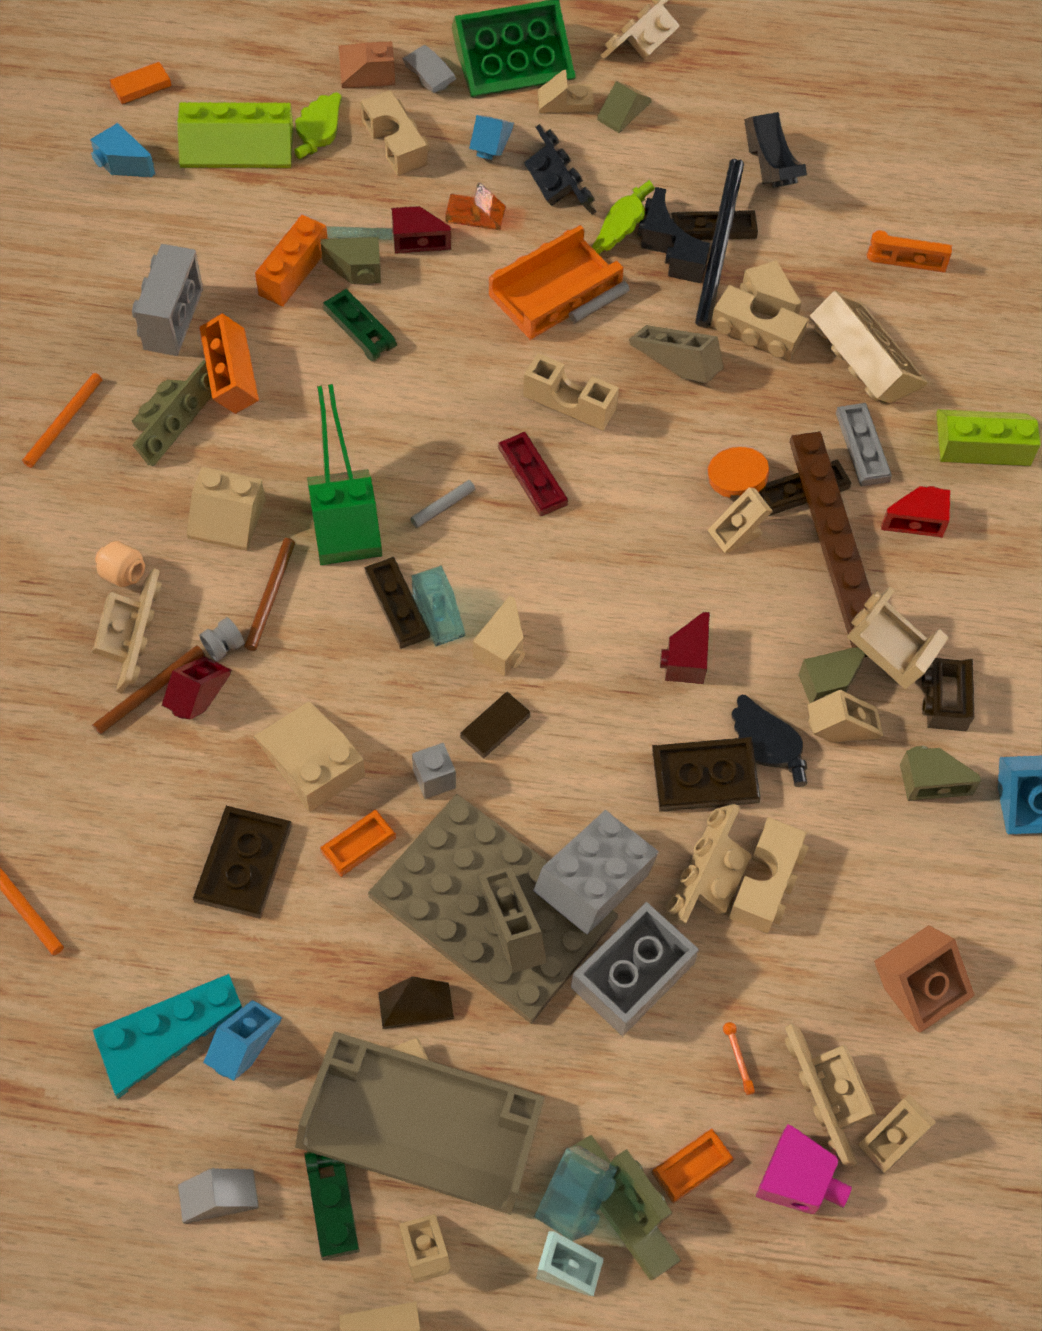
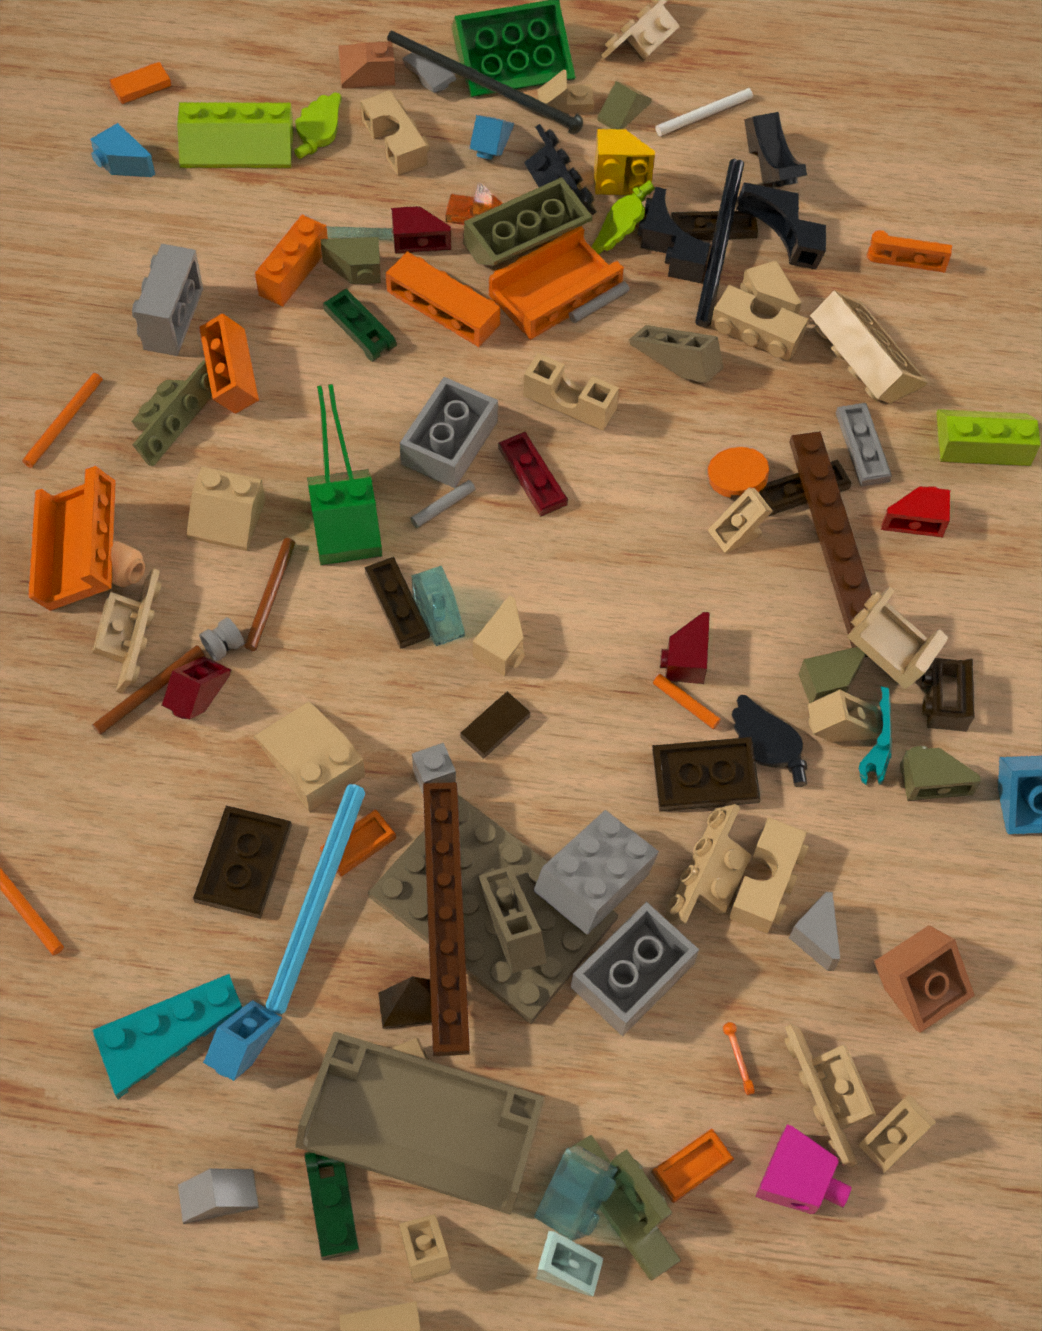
(73, 542): none -> orange panel
(315, 899): none -> medium azure axle
(443, 299): none -> orange brick
(445, 920): none -> reddish brown plate
(449, 432): none -> light grey brick
(524, 223): none -> olive slope
(574, 123): none -> pearl dark grey bar
(621, 162): none -> yellow slope
(686, 701): none -> orange piece
(704, 112): none -> white bar
(780, 210): none -> black arch
(818, 933): none -> light grey slope
(880, 755): none -> teal arm

